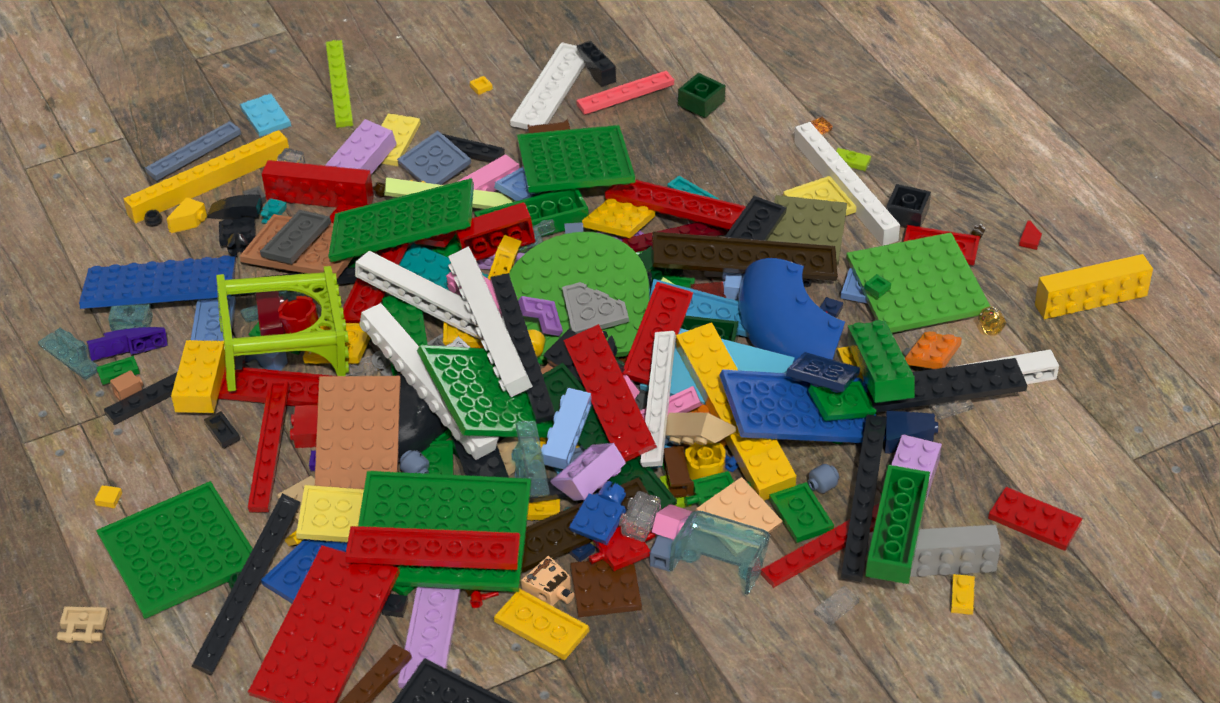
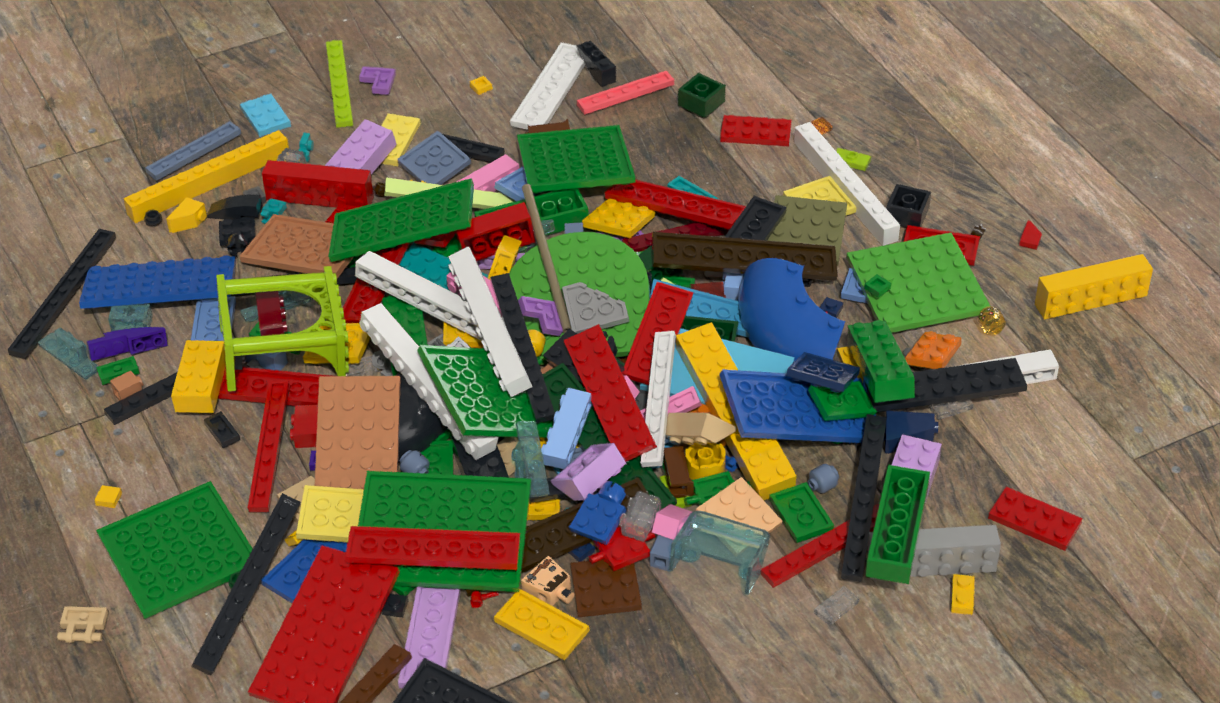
(61, 294): none -> black plate
(295, 236): dark grey plate -> none
(298, 314): red cylinder -> none
(306, 145): none -> teal plate
(380, 77): none -> medium lavender plate
(546, 257): none -> dark tan piece
(756, 130): none -> red plate

